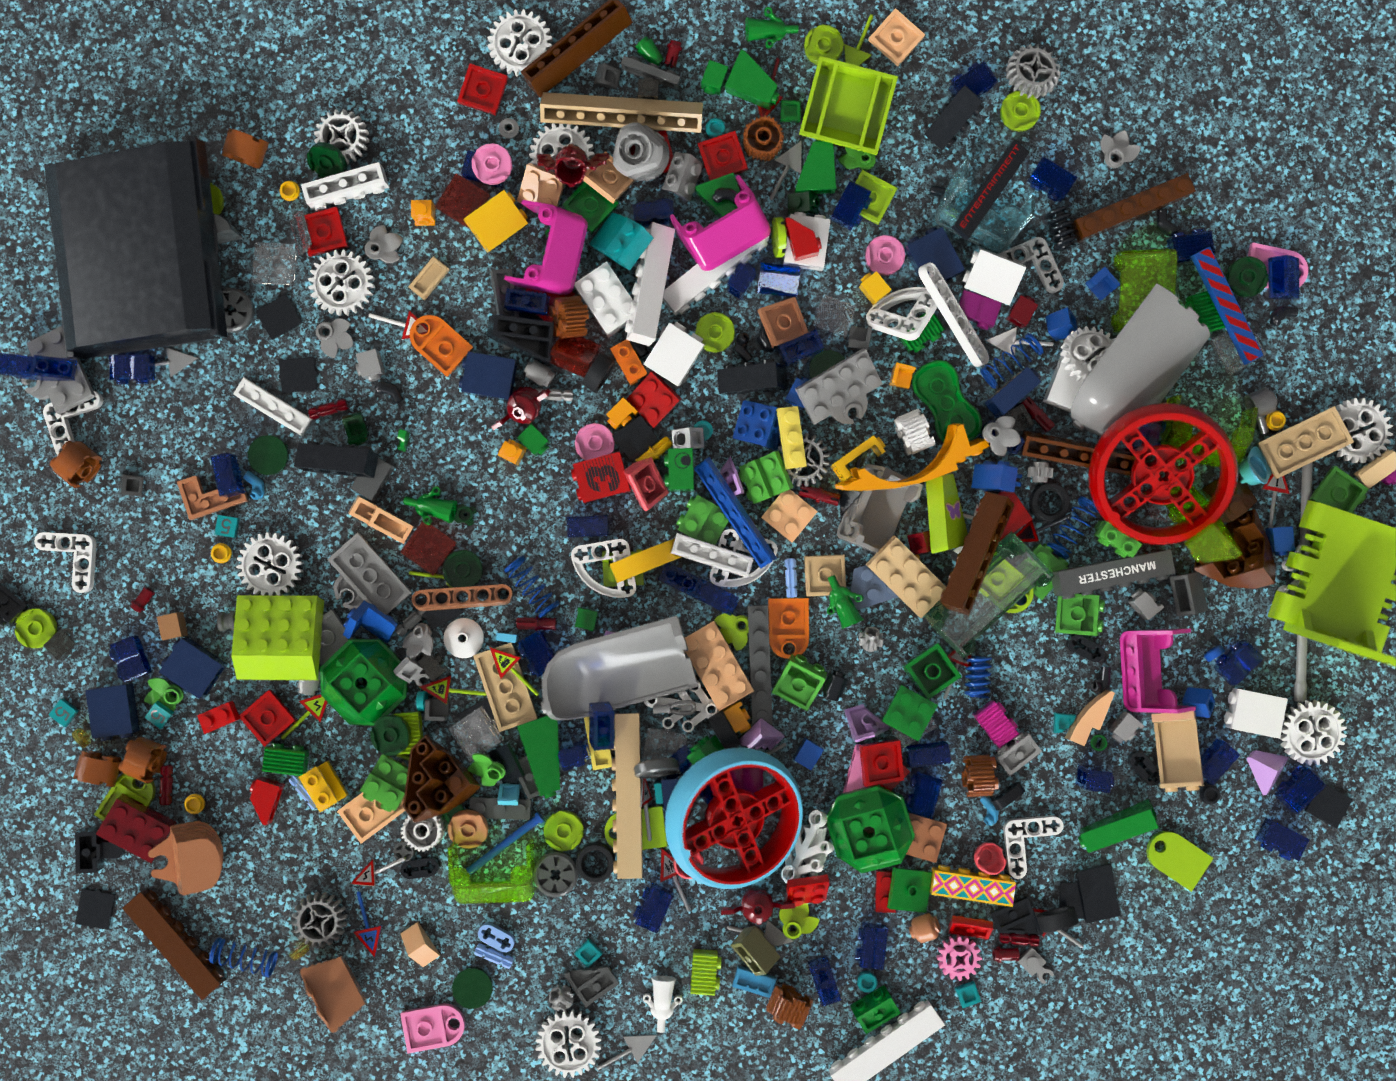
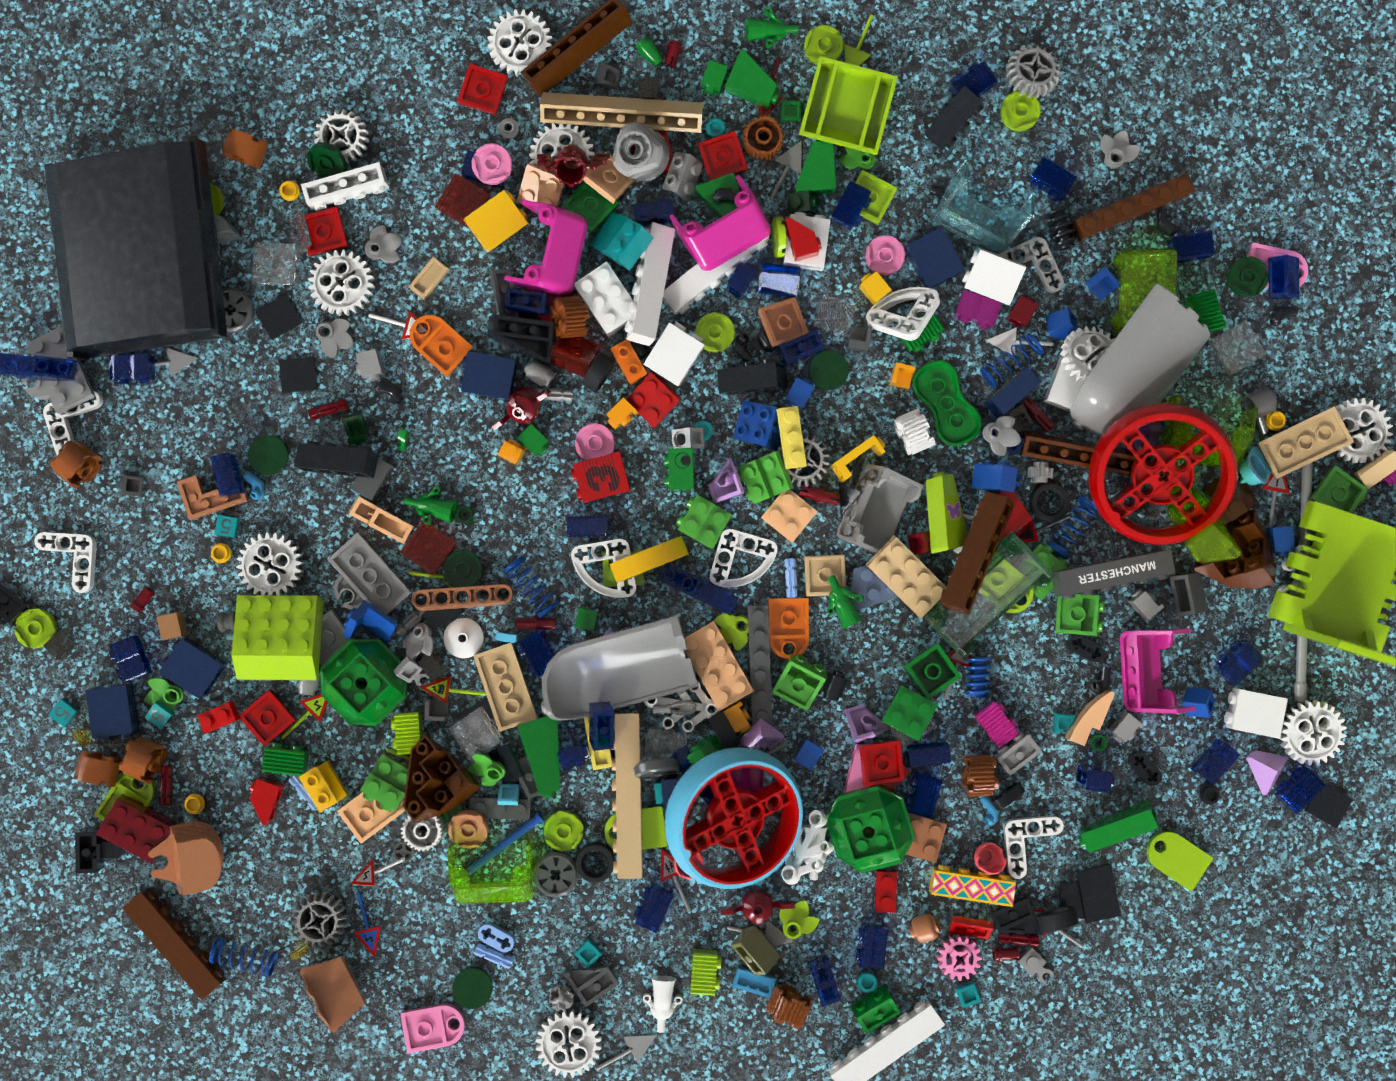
(95, 908): black piece -> none
(273, 406): white tile -> none
(391, 735): dark green tile -> none
(419, 945): light nougat slope -> none
(420, 700): teal tile -> none
(420, 872): black beam -> none
(423, 212): light orange brick -> none
(505, 662): piece -> none
(635, 66): dark grey plate -> none
(635, 438): black piece -> none
(645, 798): light grey piece -> none
(646, 483): coral slope -> none
(656, 450): yellow axle -> none
(712, 555): white tile -> none
(735, 512): blue tile -> none
(807, 890): red plate -> none
(840, 389): light grey plate -> none
(871, 639): light grey gear -> none
(896, 37): light nougat plate -> none
(909, 890): green plate -> none
(953, 314): white beam -> none
(953, 451): light orange slope -> none
(990, 189): black tile -> none
(1111, 536): bright green plate -> none
(1178, 751): tan panel -> none
(1214, 653): blue tile -> none
(1227, 305): blue tile -> none
(1281, 839): clear blue brick -> none

